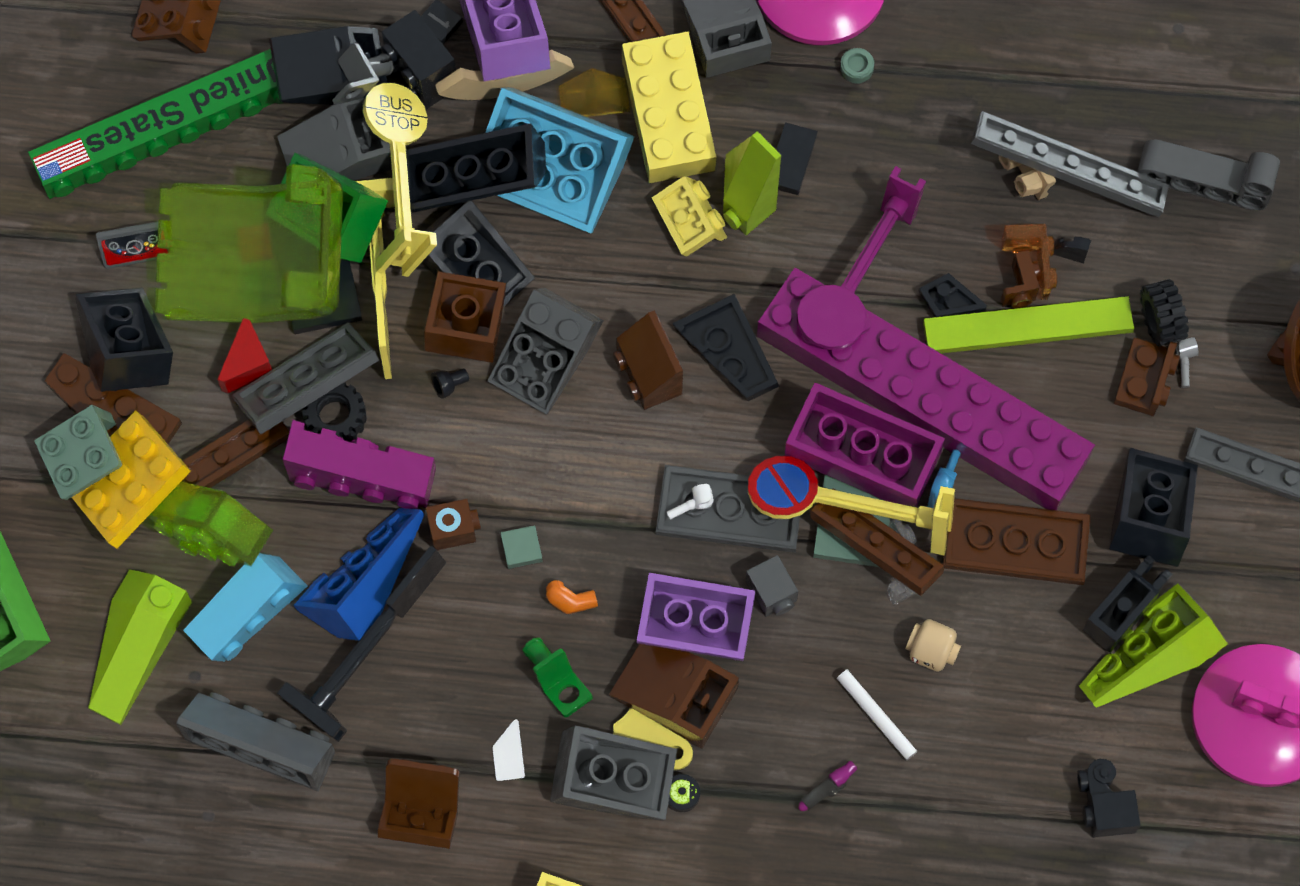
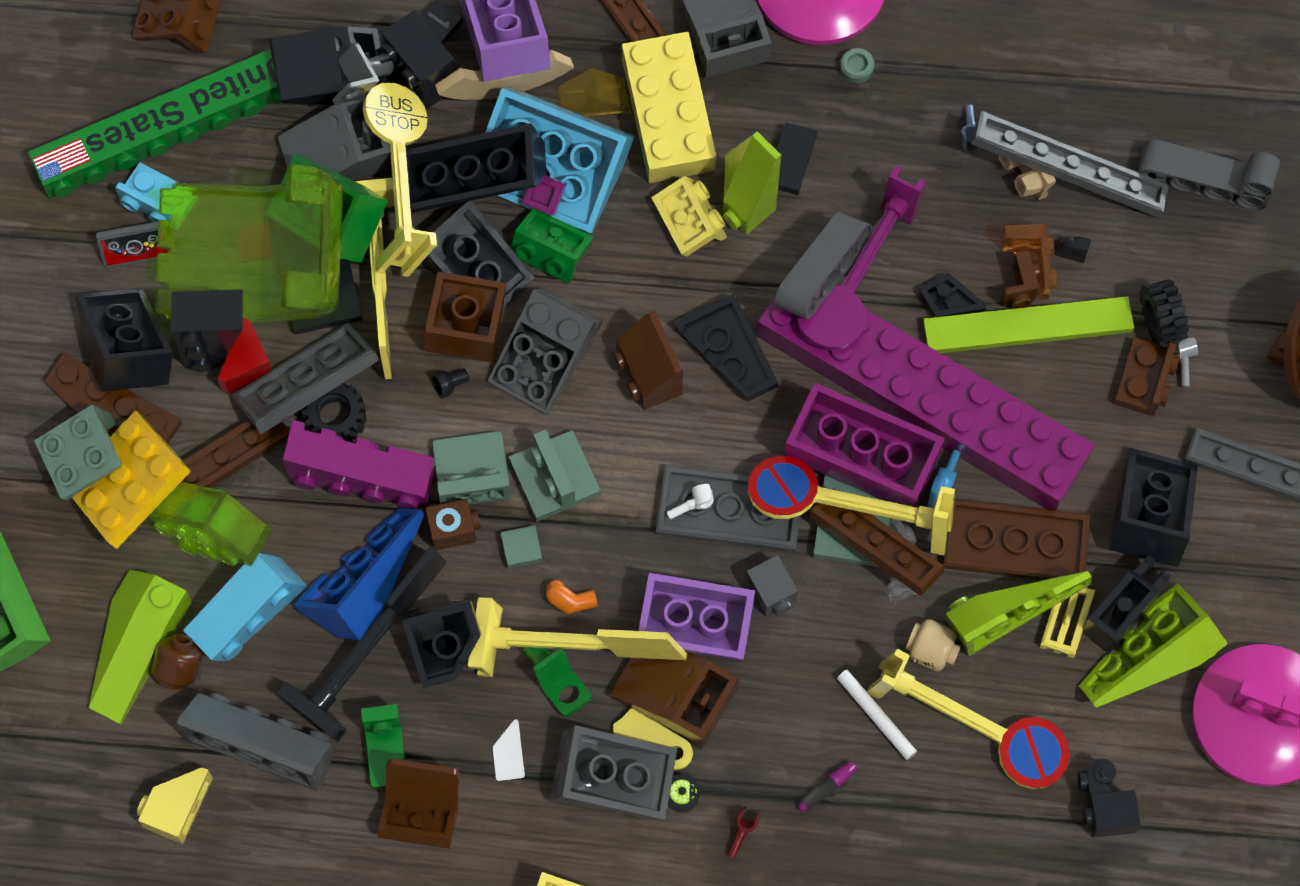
(143, 192): none -> medium azure bracket
(174, 805): none -> light yellow slope
(176, 662): none -> reddish brown head
(206, 325): none -> black wedge
(383, 740): none -> green bracket
(441, 639): none -> black slope
(472, 468): none -> sand green bracket
(546, 195): none -> magenta tile
(550, 245): none -> green bracket
(554, 474): none -> sand green bracket
(621, 642): none -> light yellow piece
(743, 828): none -> dark red hand
(823, 265): none -> dark grey beam
(968, 130): none -> sand blue hand
(997, 613): none -> lime wedge
(1029, 750): none -> piece
(1058, 646): none -> light yellow tile

